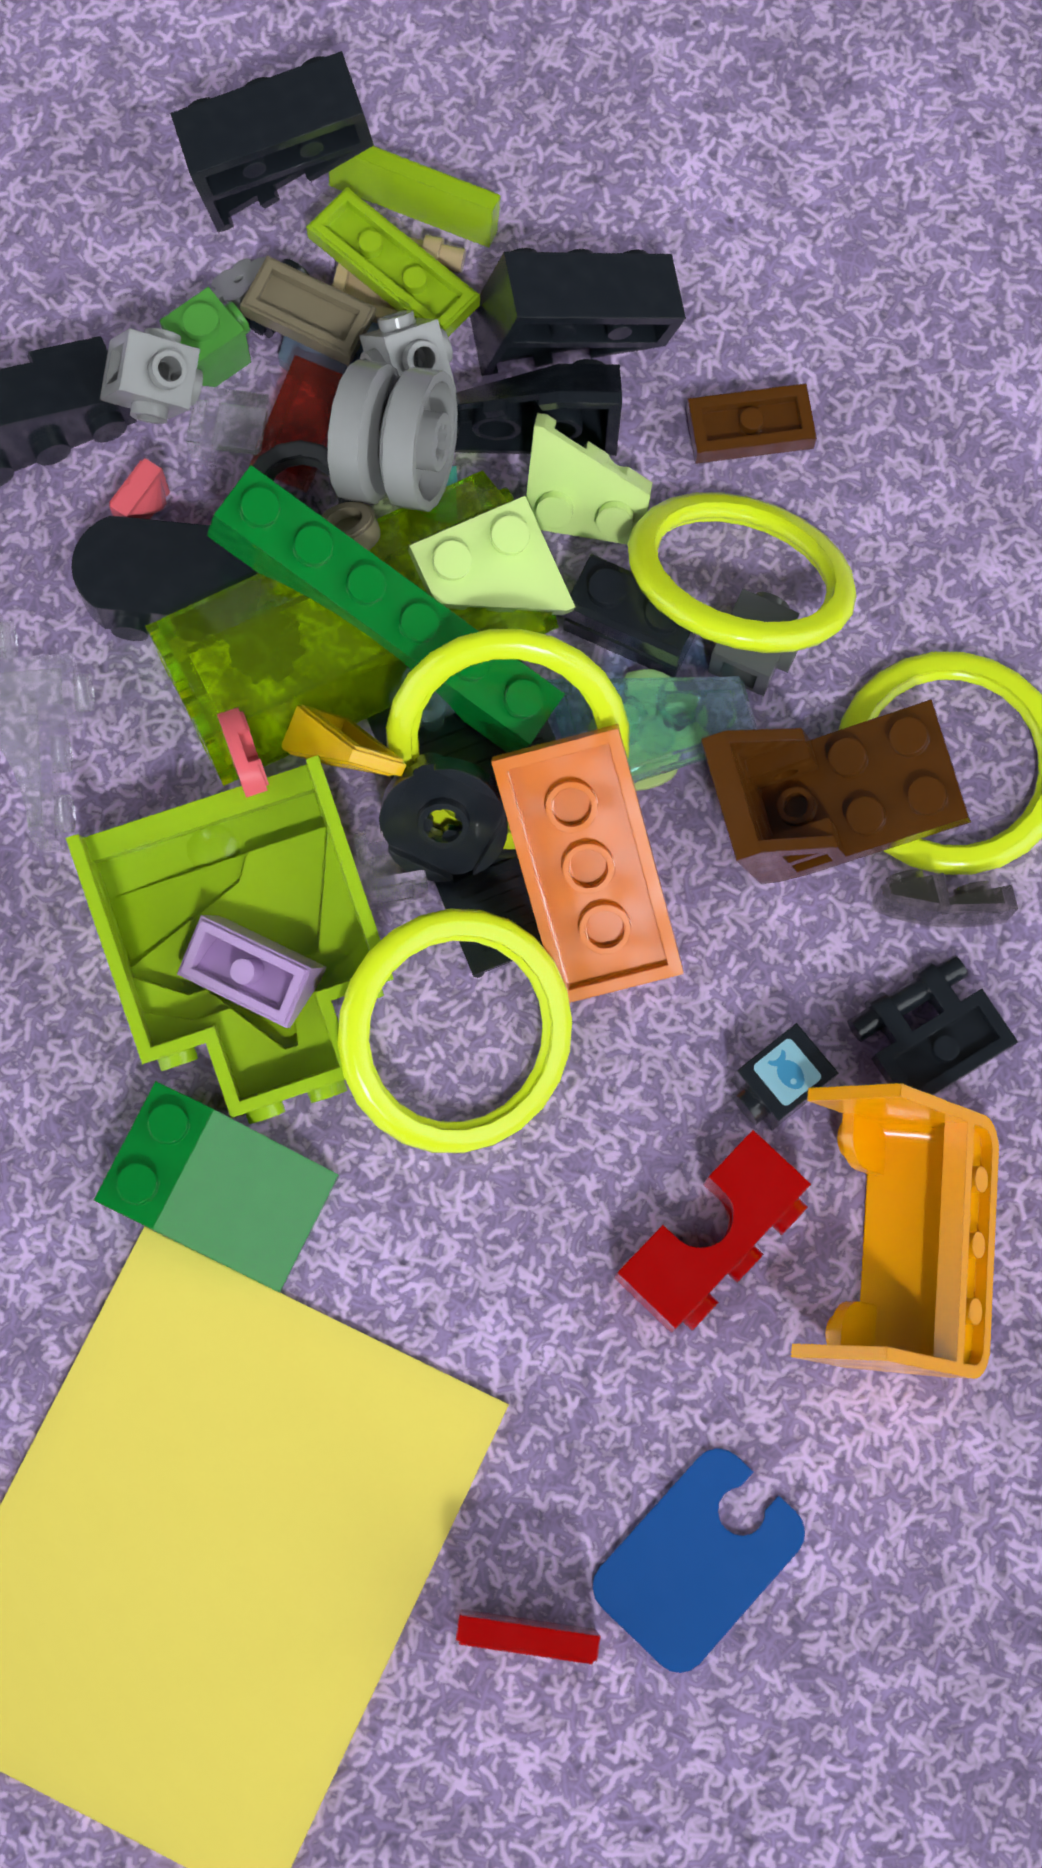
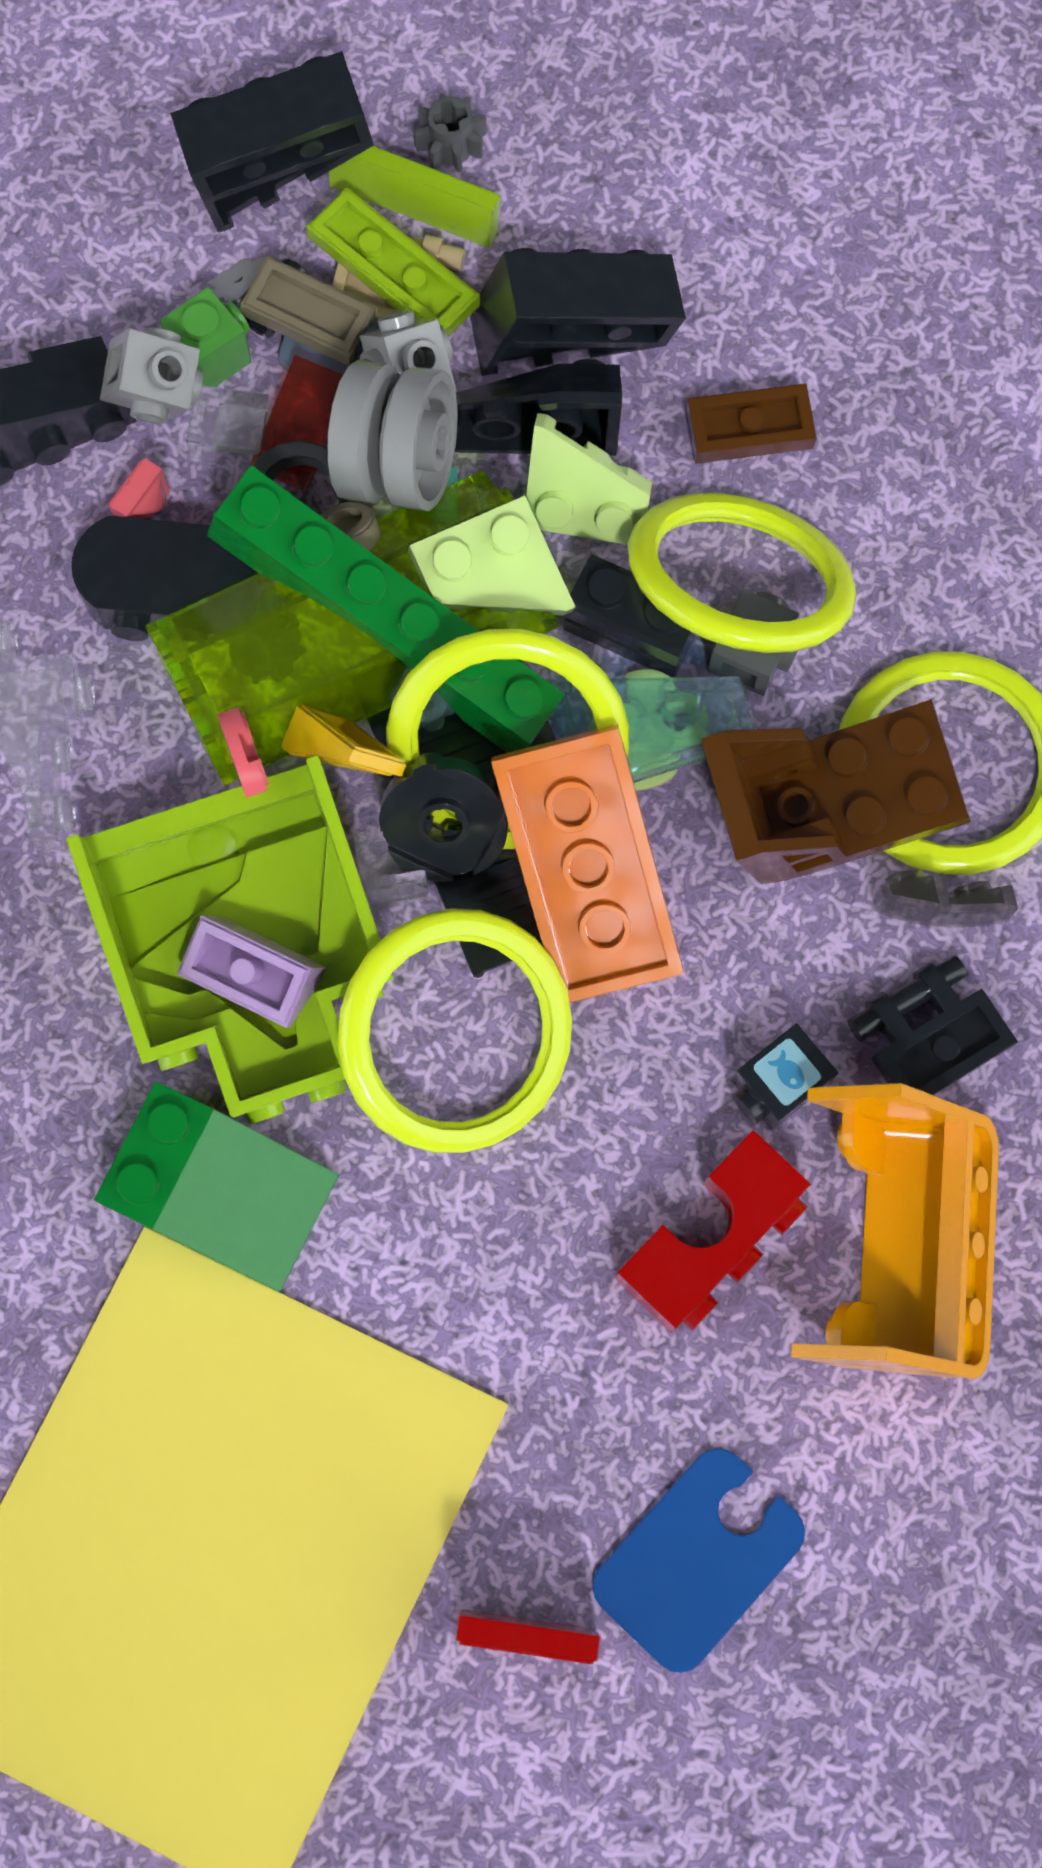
(464, 136): none -> dark grey gear

